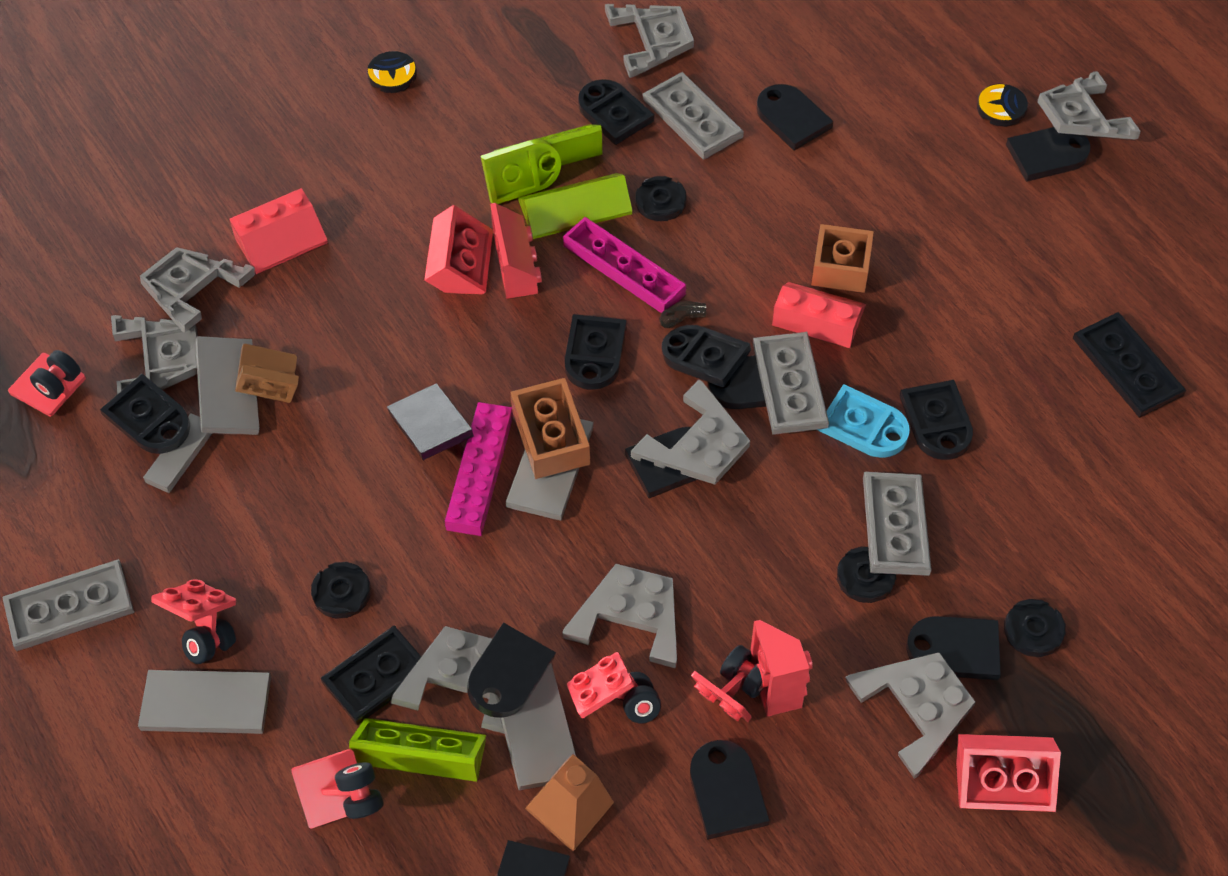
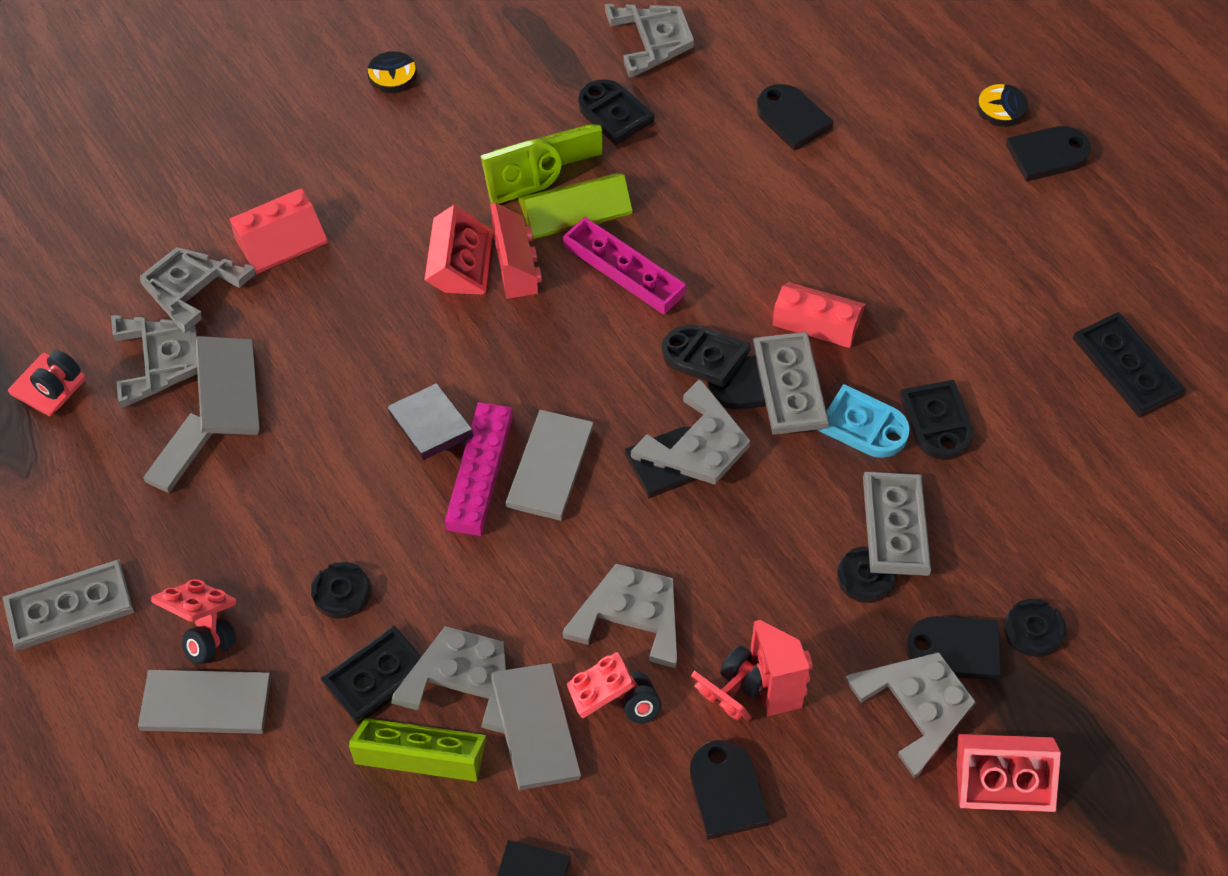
(146, 414): black tile -> none
(267, 373): medium nougat bracket -> none
(336, 789): coral plate -> none
(510, 670): black tile -> none
(550, 428): nougat brick -> none
(571, 802): nougat slope -> none
(595, 347): black tile -> none
(660, 198): black tile -> none
(680, 311): clear smoke arm -> none
(693, 115): light grey tile -> none
(842, 258): nougat brick -> none
(1075, 112): light grey wing -> none

